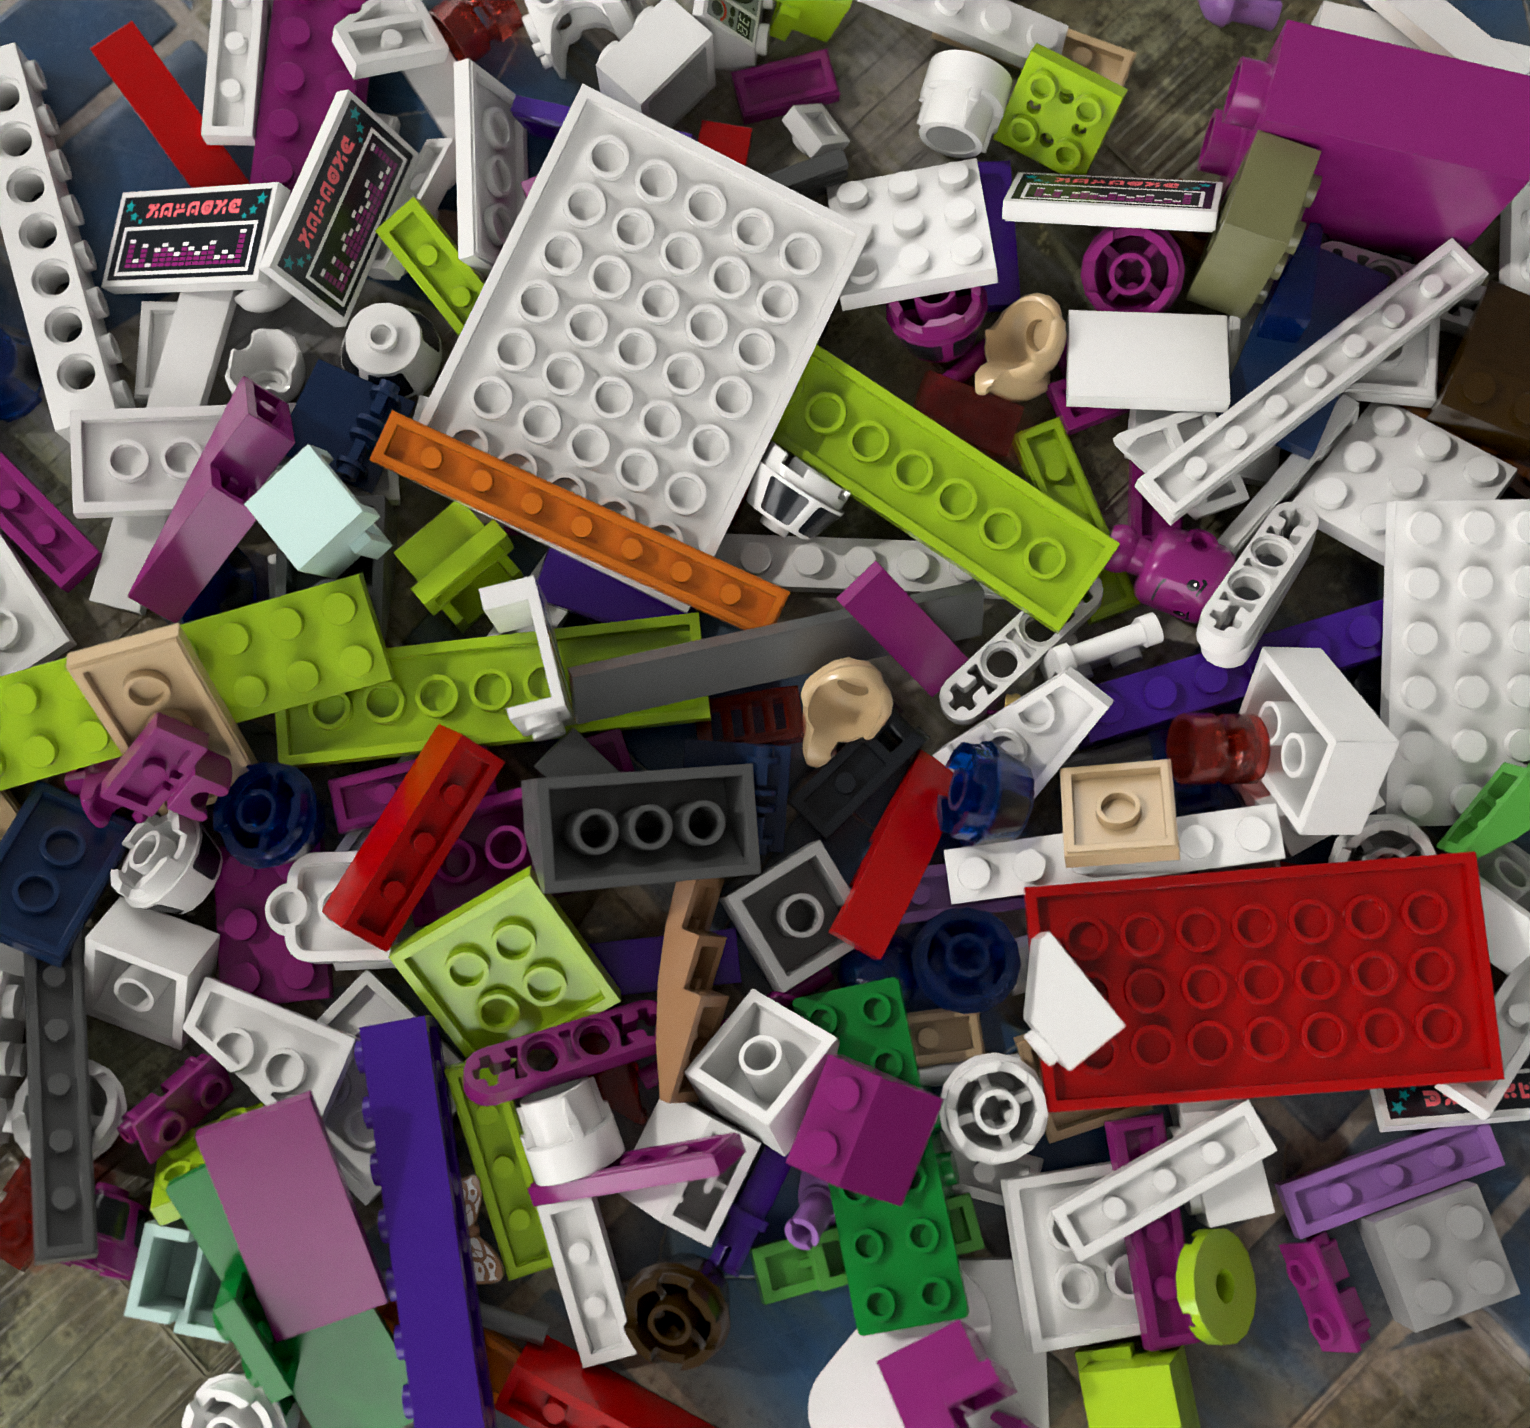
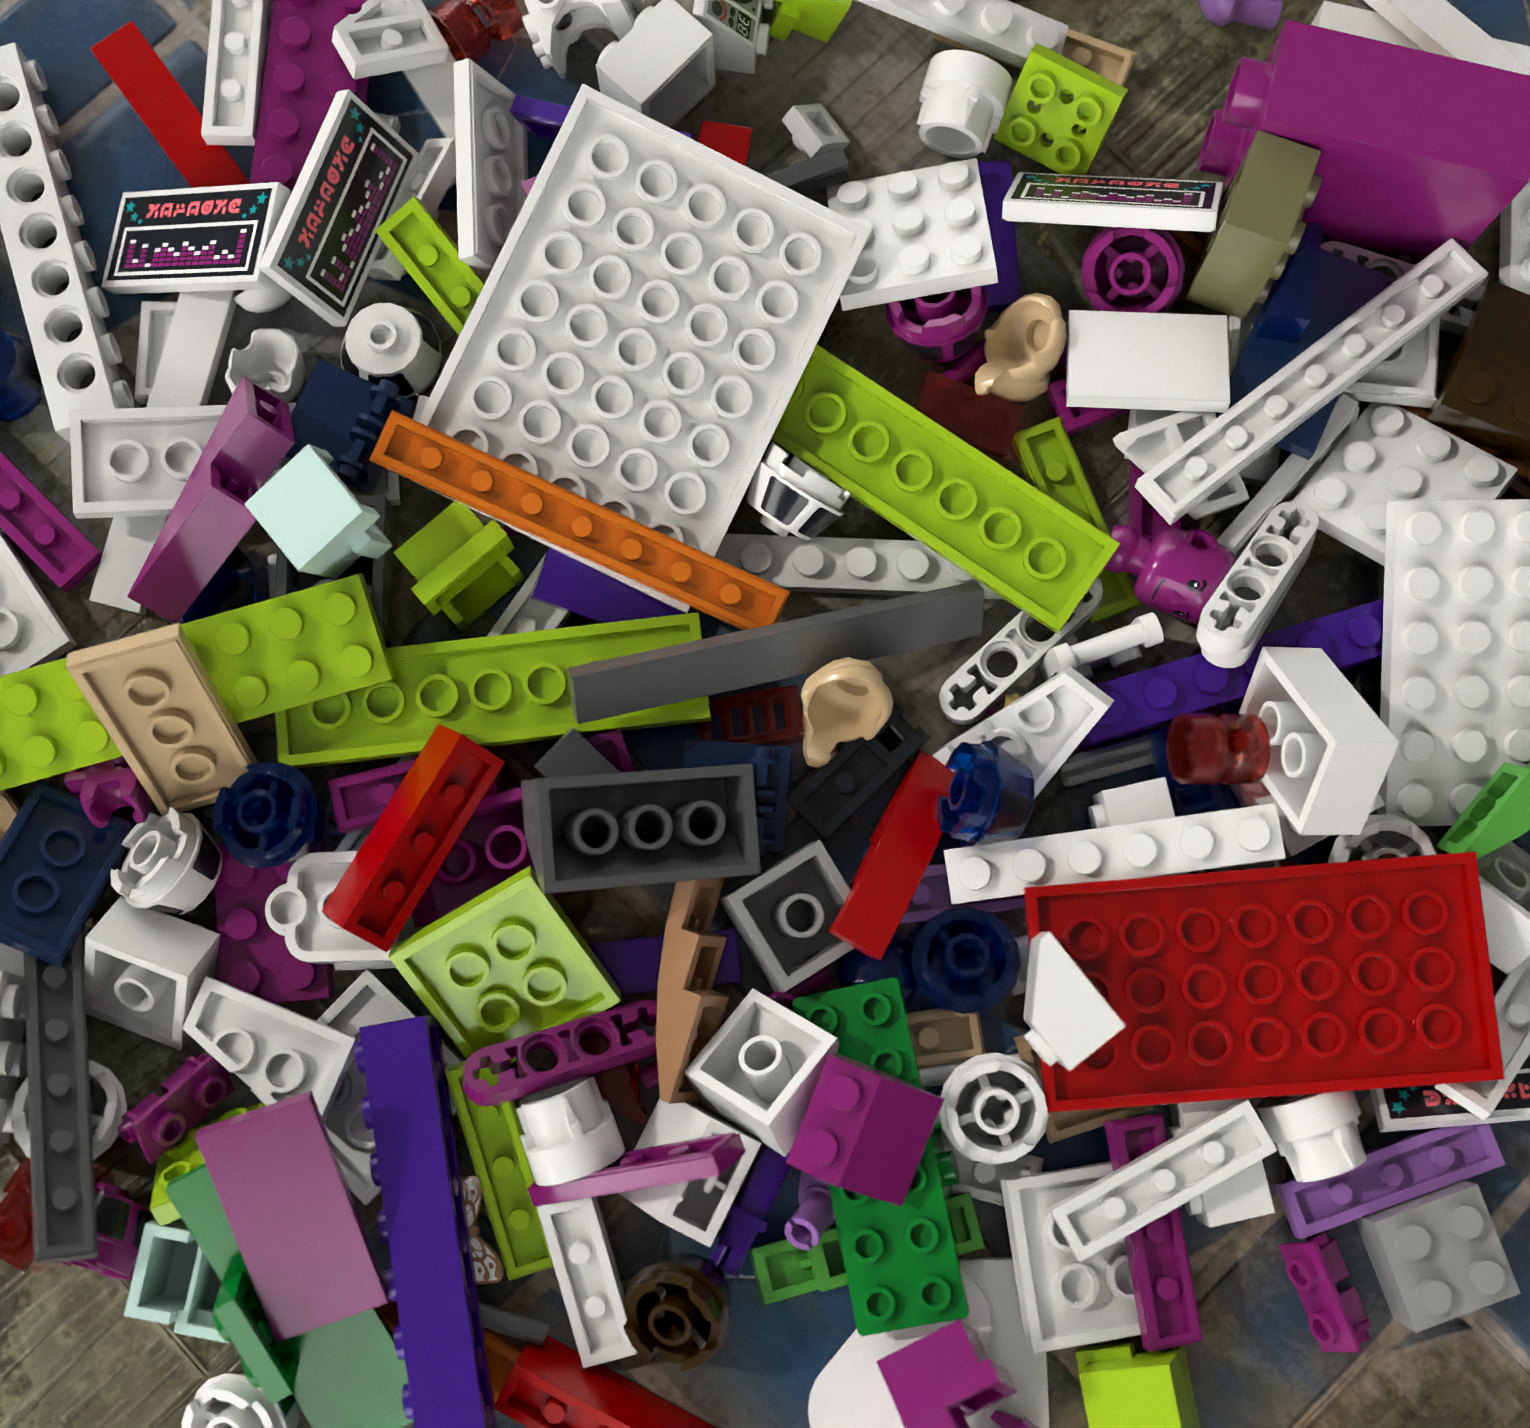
(168, 765): magenta plate -> none
(522, 605): white panel -> none
(776, 86): magenta tile -> none
(902, 628): magenta tile -> none
(1119, 814): tan tile -> none
(1216, 1286): lime tile -> none
(1315, 1132): none -> white piece

